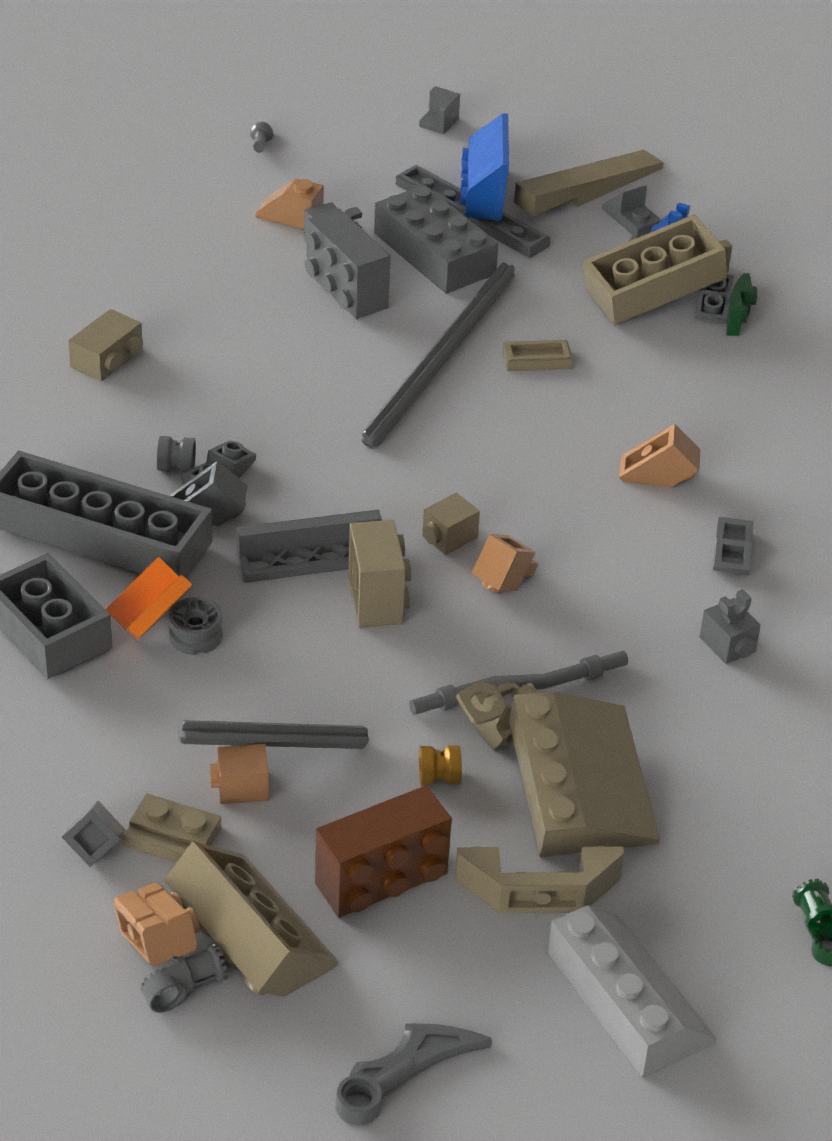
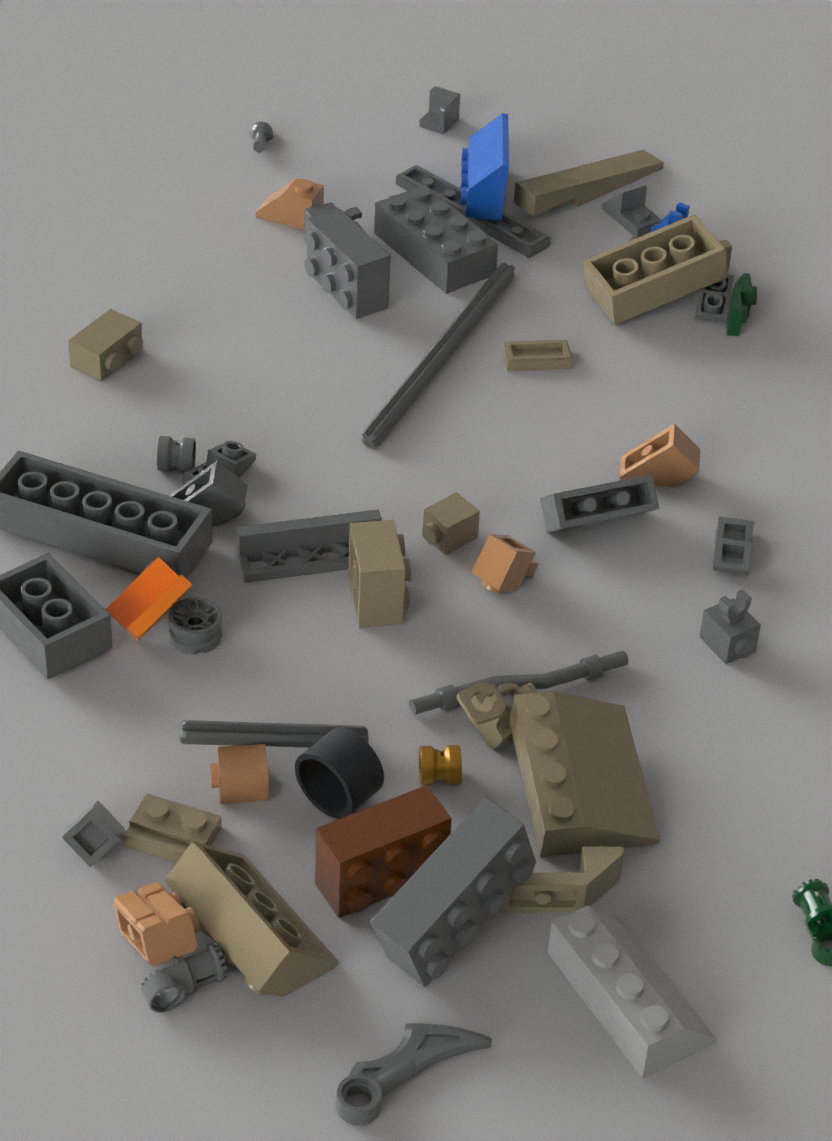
(339, 773): none -> black piece
(455, 892): none -> dark grey brick
(599, 503): none -> dark grey brick

